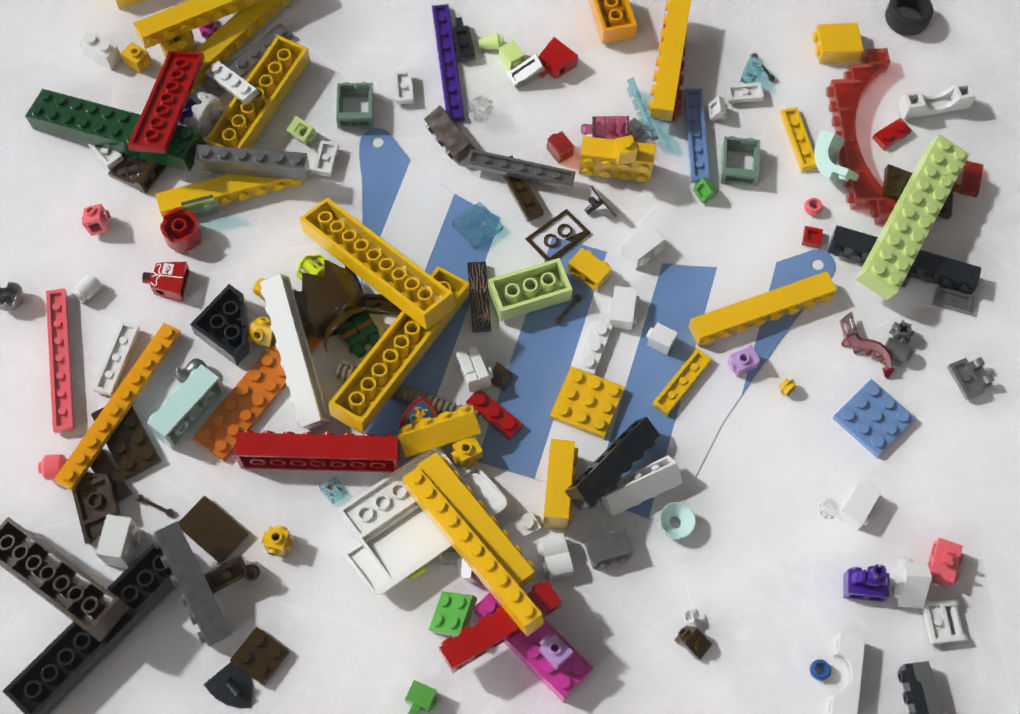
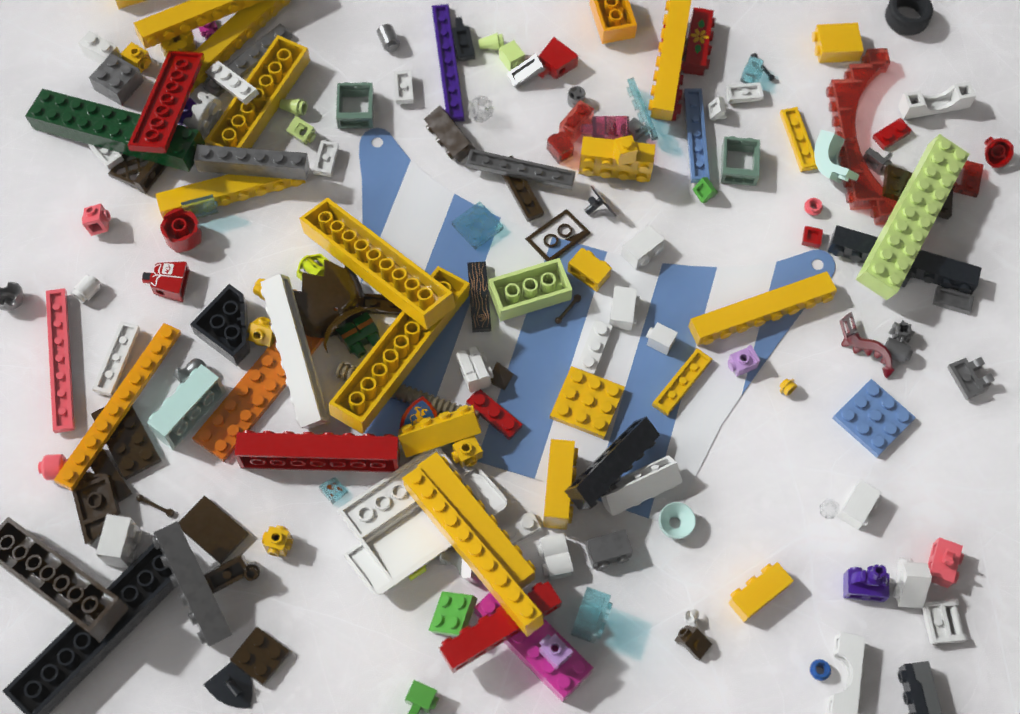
(116, 79): none -> flat silver brick
(294, 106): none -> yellowish green cone
(388, 37): none -> flat silver brick
(572, 123): none -> clear red brick
(574, 93): none -> flat silver wheel
(592, 611): none -> clear light blue brick
(698, 41): none -> red brick
(760, 591): none -> yellow brick
(876, 161): none -> flat silver bracket
(998, 151): none -> red helmet

